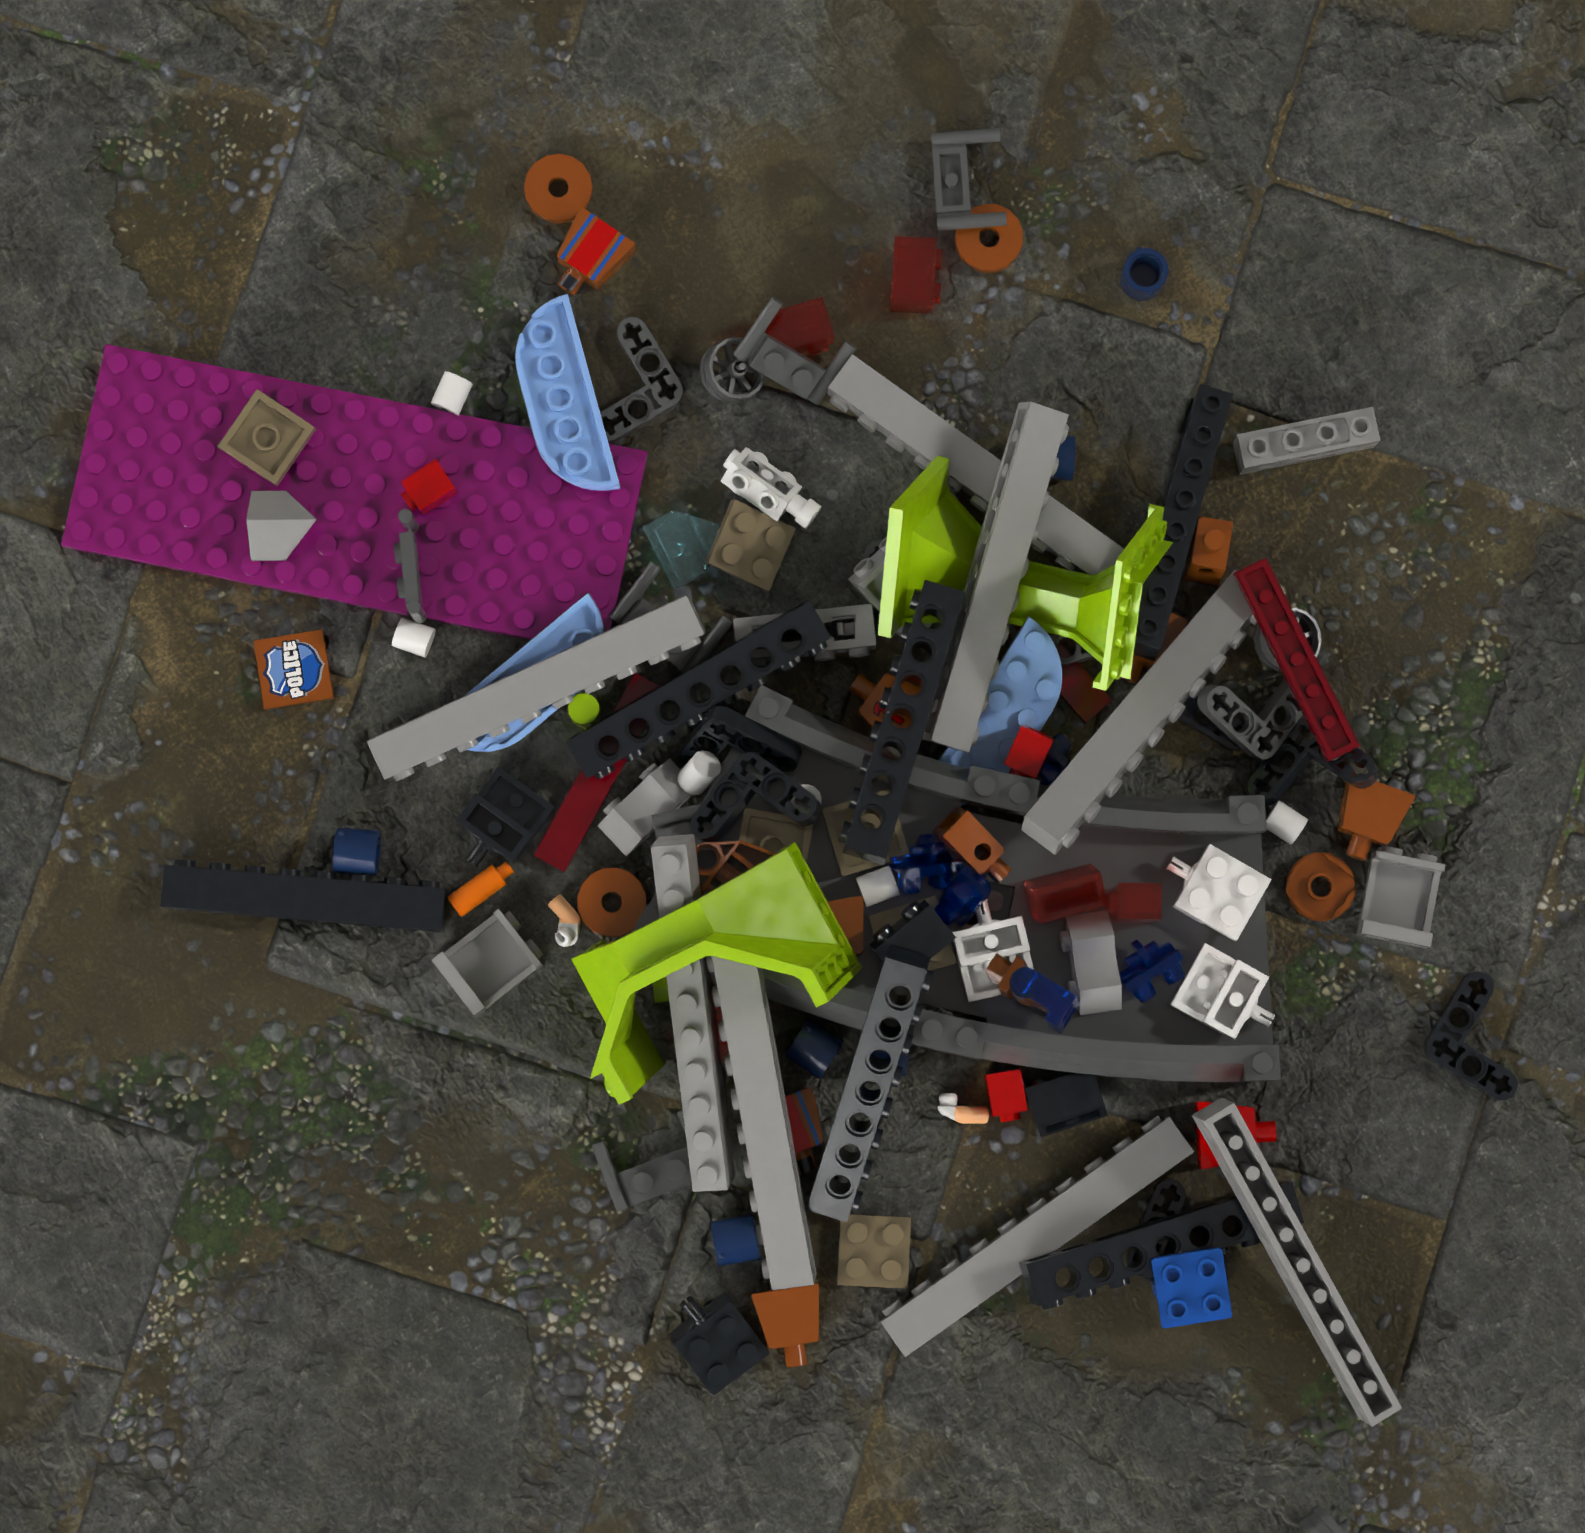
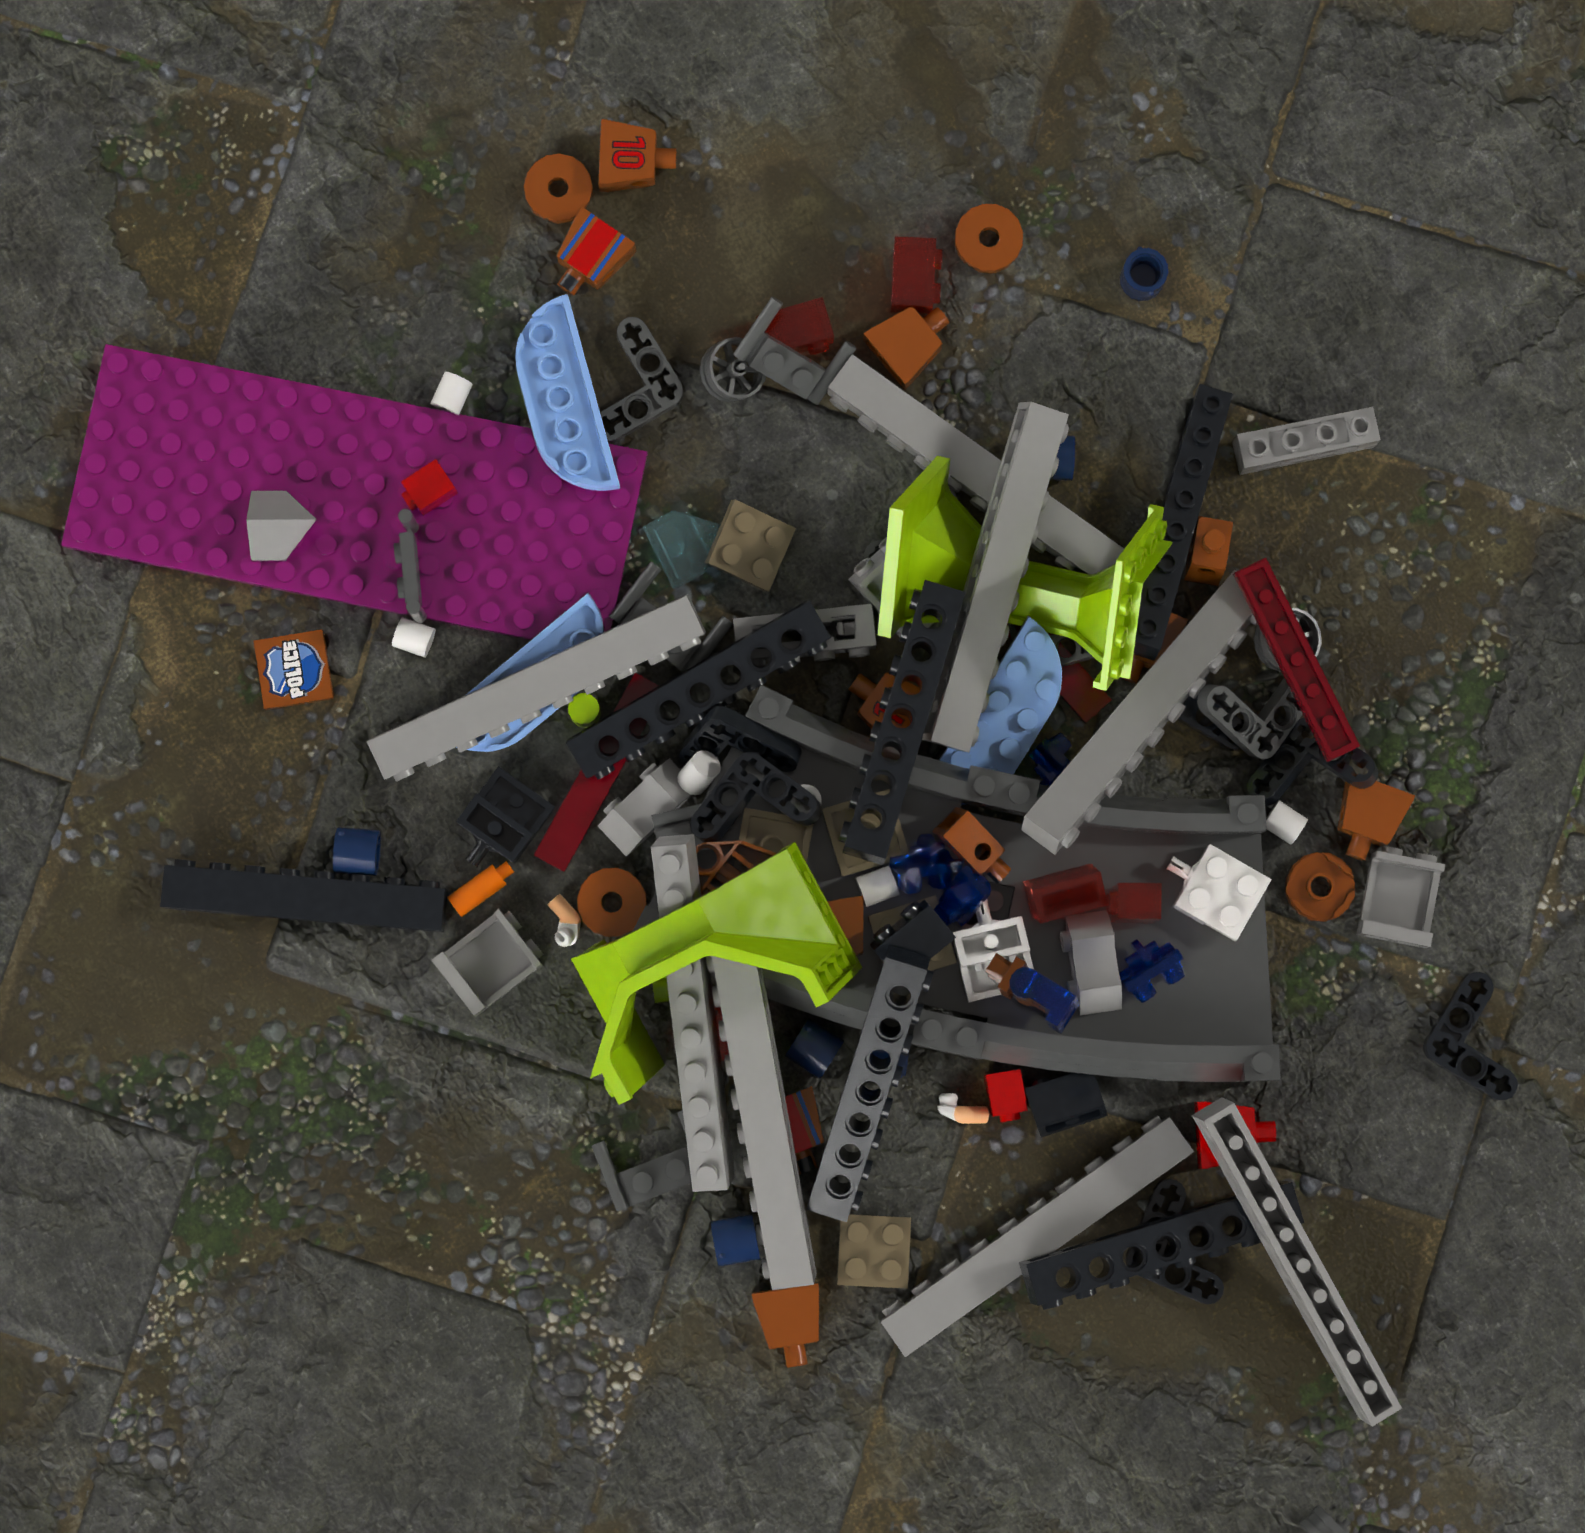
(267, 437): dark tan plate -> none
(630, 156): none -> dark orange torso
(717, 1342): black plate -> none
(764, 487): white brick -> none
(907, 343): none -> dark orange torso
(952, 180): dark grey plate -> none
(1029, 752): red brick -> none
(1191, 1287): blue bracket -> none
(1221, 993): white plate -> none

